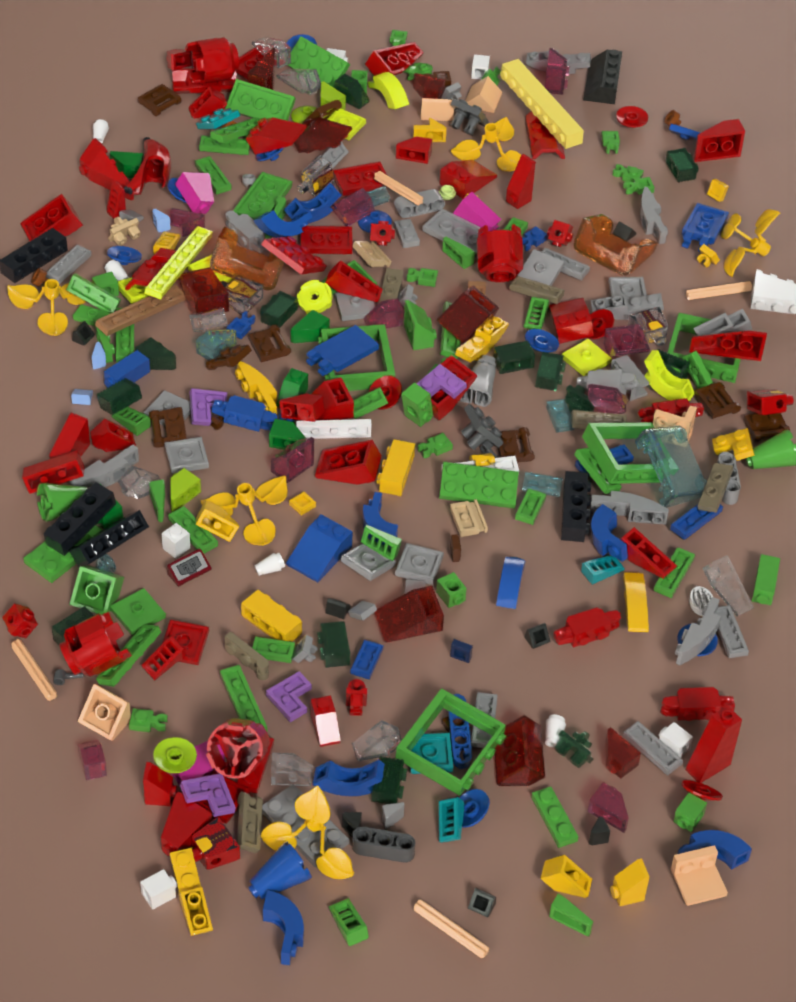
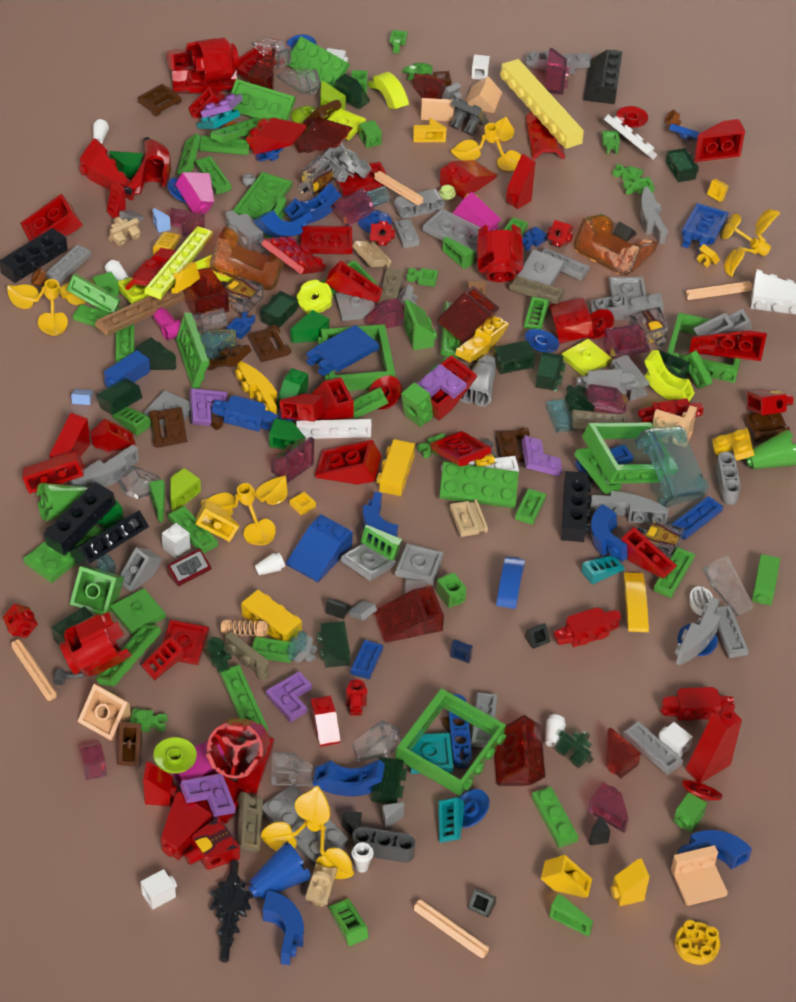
(83, 334): pearl dark grey slope -> none
(98, 357): light blue slope -> none
(107, 347): bright green plate -> none
(124, 254): blue dish -> none
(130, 744): none -> reddish brown slope
(140, 568): none -> light grey slope
(167, 323): none -> dark pink piece
(186, 277): none -> yellow slope
(186, 454): light grey plate -> none
(188, 154): none -> bright green plate
(190, 892): yellow slope -> none
(192, 351): none -> bright green plate
(217, 654): none -> clear green hips
(227, 104): none -> medium lavender plate
(230, 901): none -> black piece
(261, 628): none -> light nougat piece
(295, 644): none -> clear light blue piece
(321, 885): none -> tan hips
(339, 170): none -> light grey hinge
(354, 163): none -> light grey plate
(362, 856): none -> white cone
(370, 134): none -> bright green brick
(393, 59): red wedge -> none
(415, 149): red slope -> none
(455, 548): reddish brown tile -> none
(461, 448): none -> red plate
(483, 425): dark grey plate -> none
(493, 75): bright green plate -> none
(537, 460): none -> medium lavender plate
(542, 483): clear light blue plate -> none
(627, 132): none -> white plate
(664, 537): none -> torso
(697, 942): none -> yellow tile
(713, 402): reddish brown plate -> none
(715, 487): dark tan plate -> none

